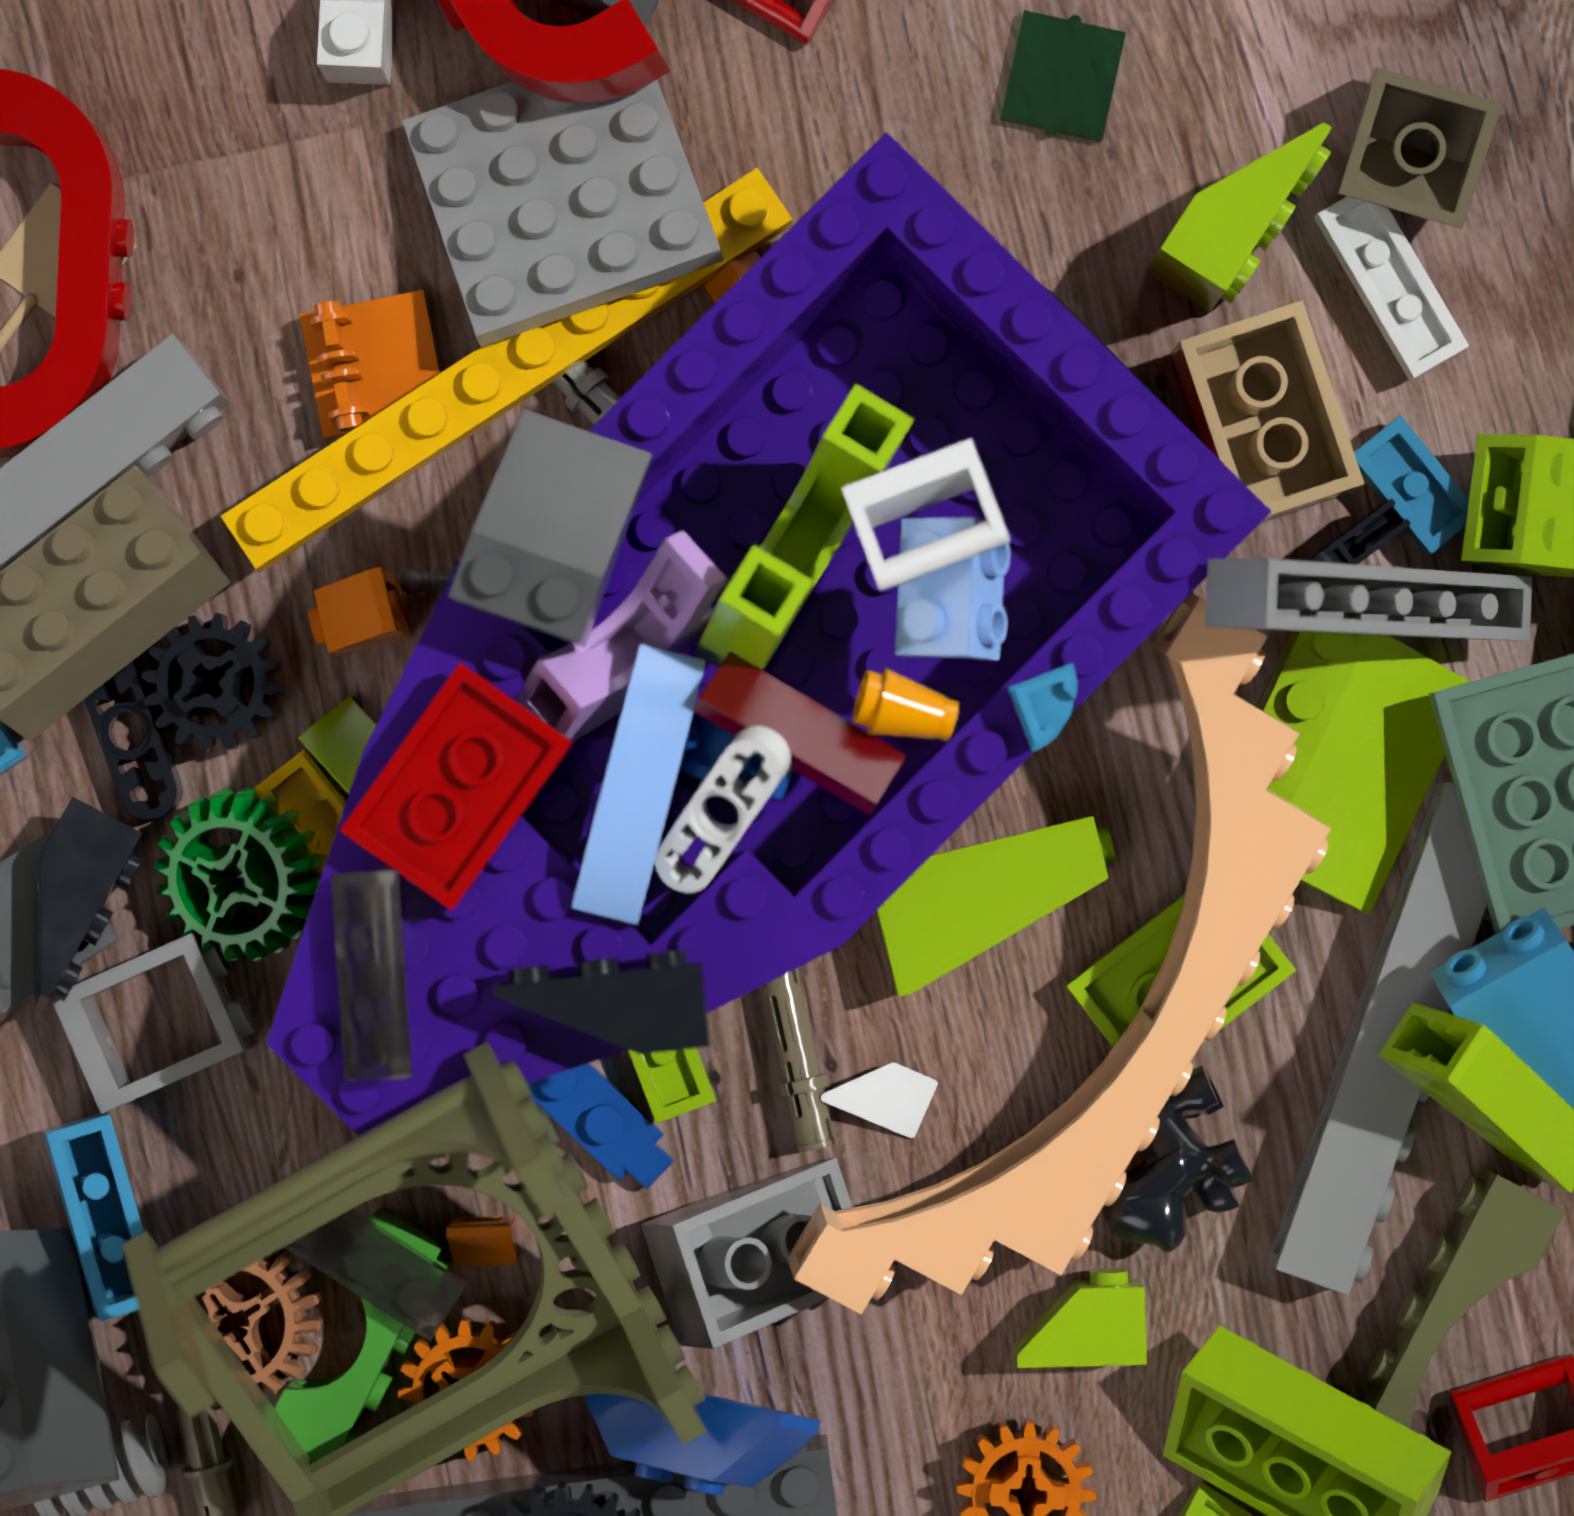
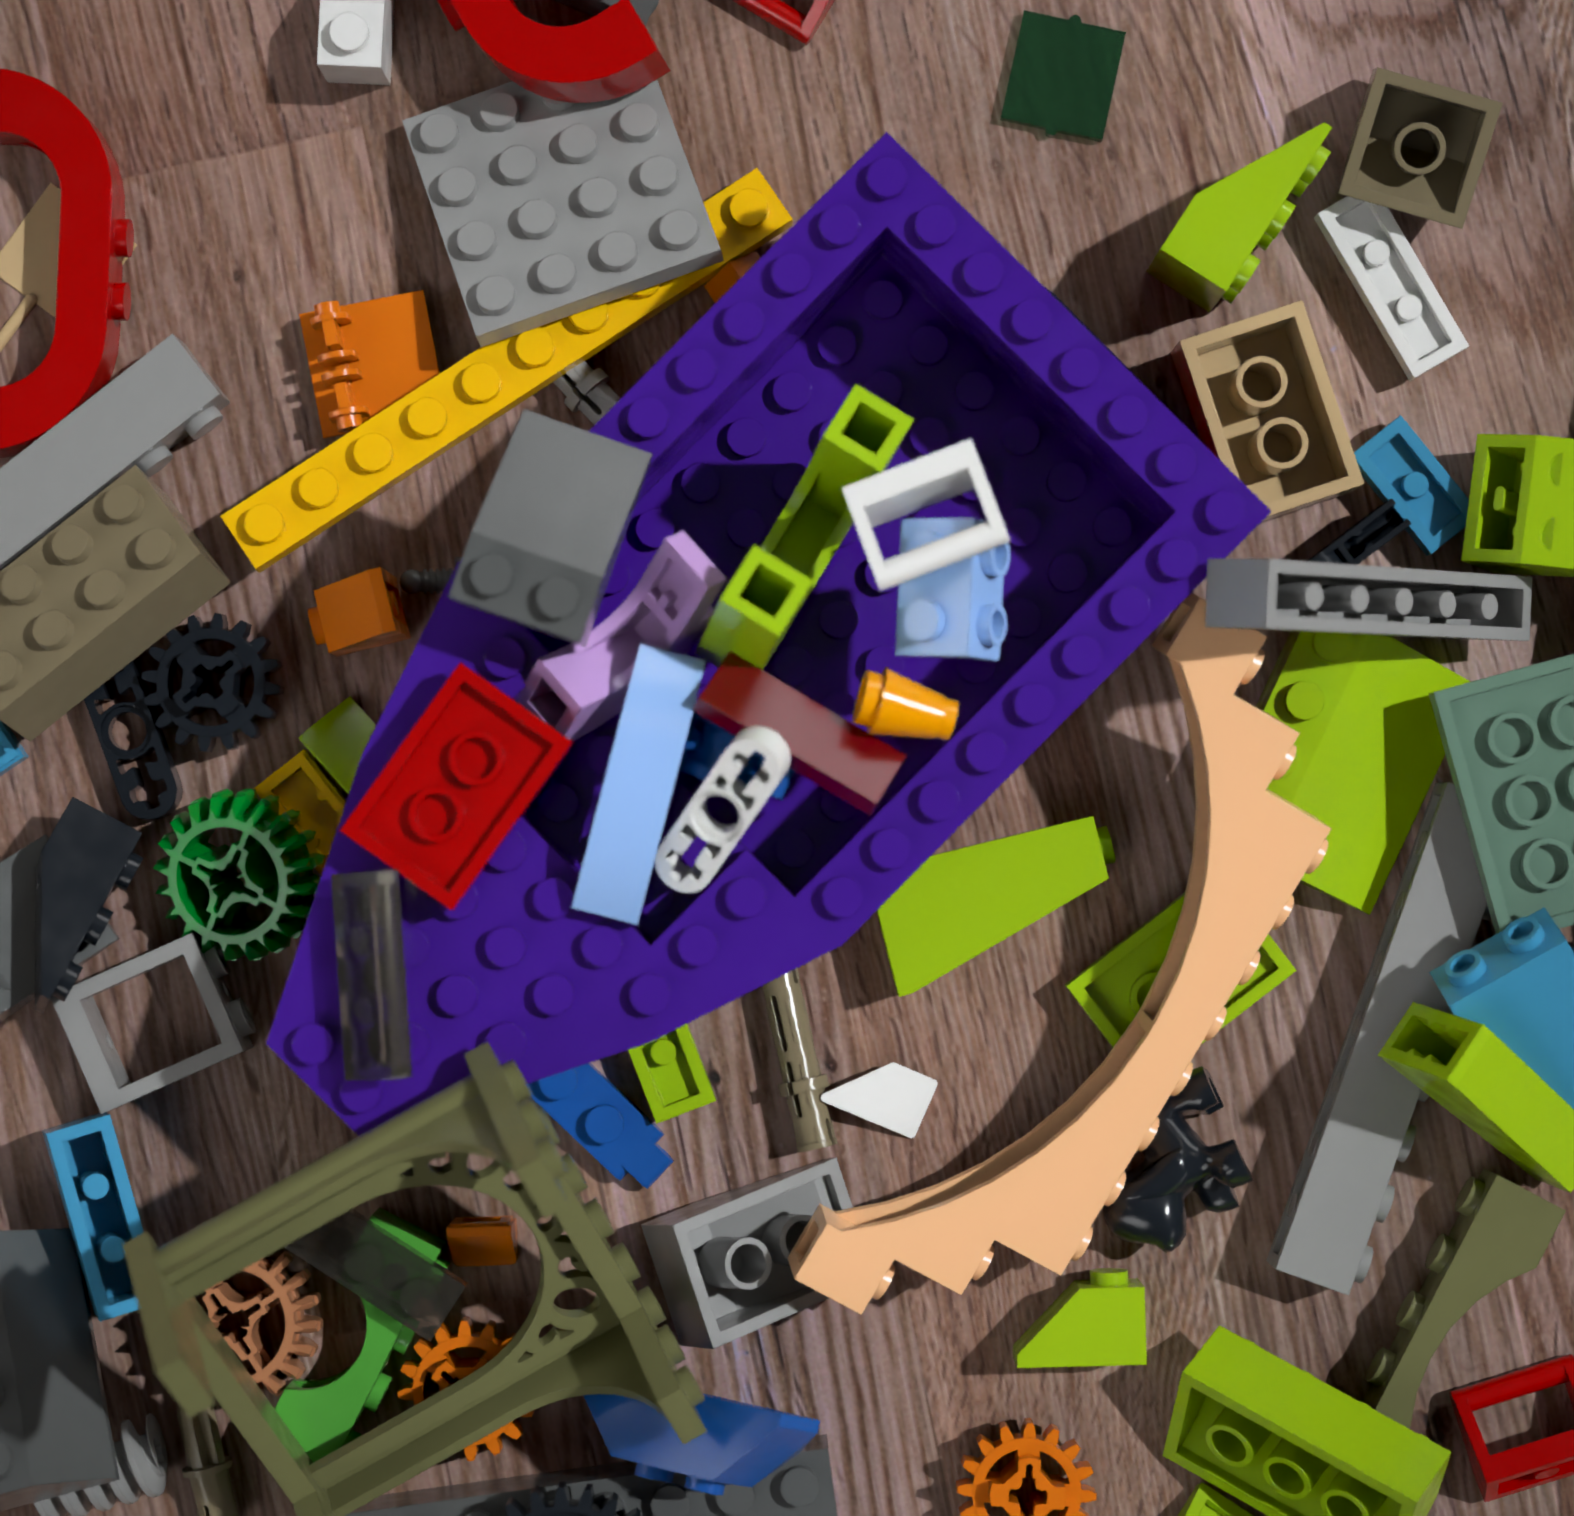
(633, 1008): black slope -> none
(1045, 704): dark azure tile -> none

